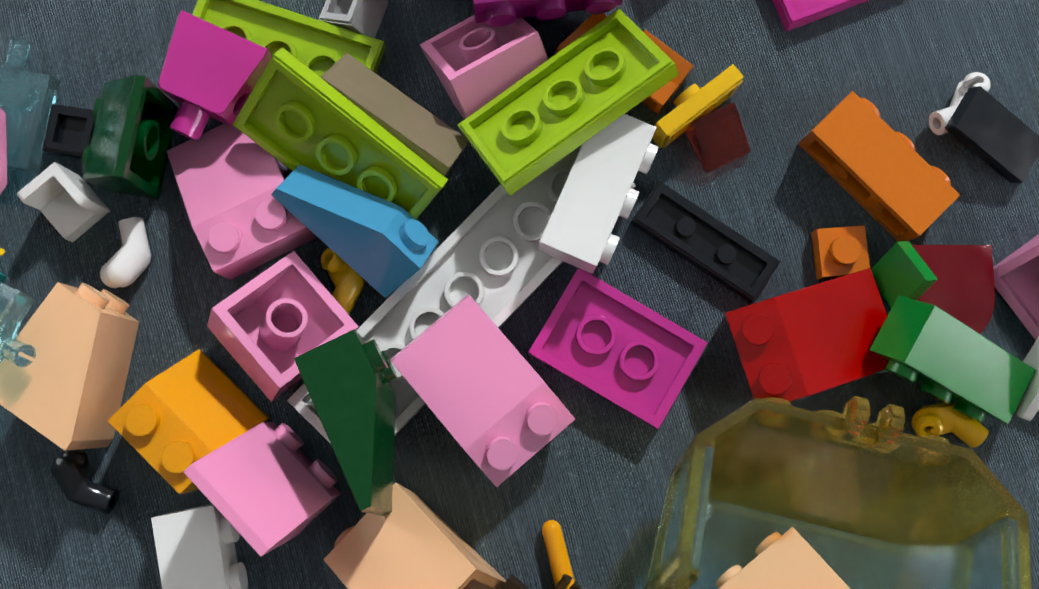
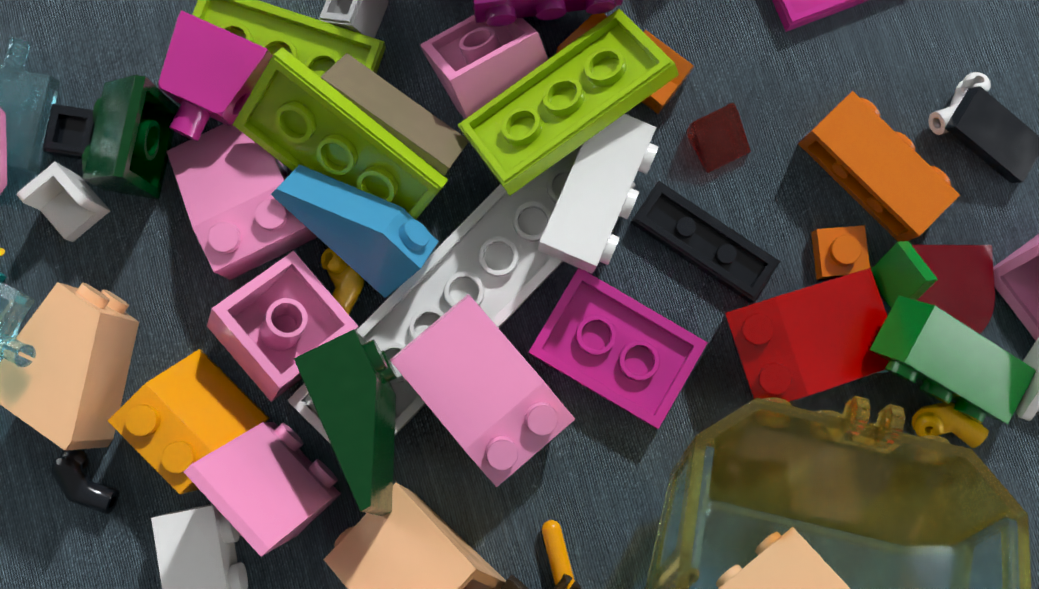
(131, 258): white arm -> none
(696, 103): yellow plate -> none

